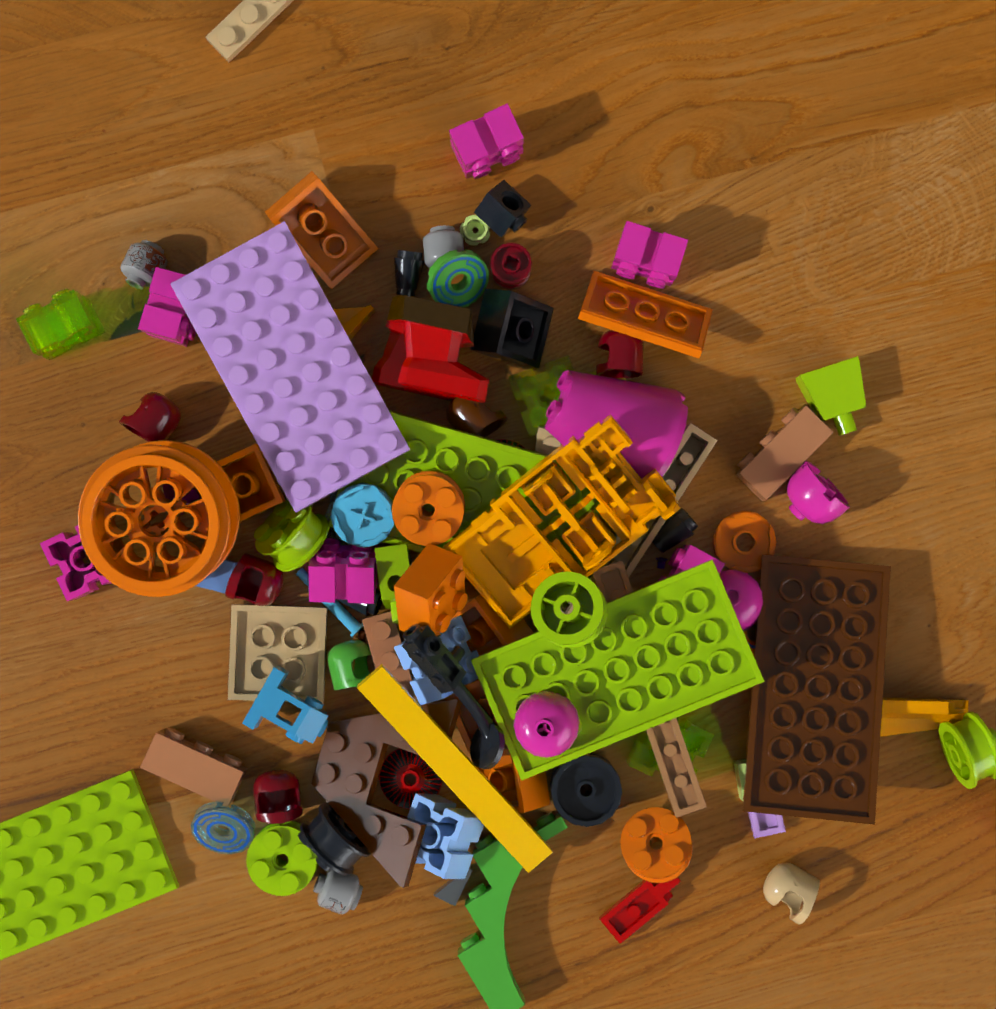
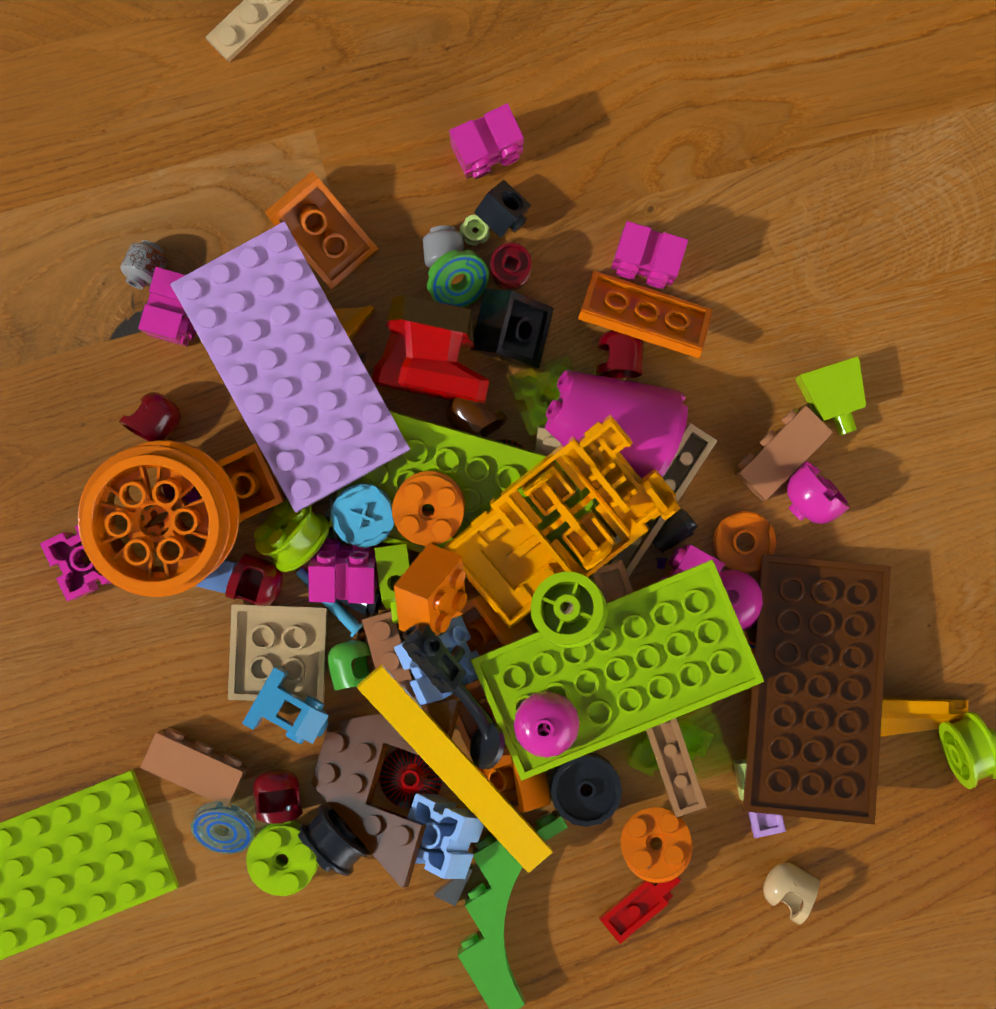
(60, 324): clear neon green brick -> none
(338, 891): light grey head -> none
(407, 271): black cone -> none

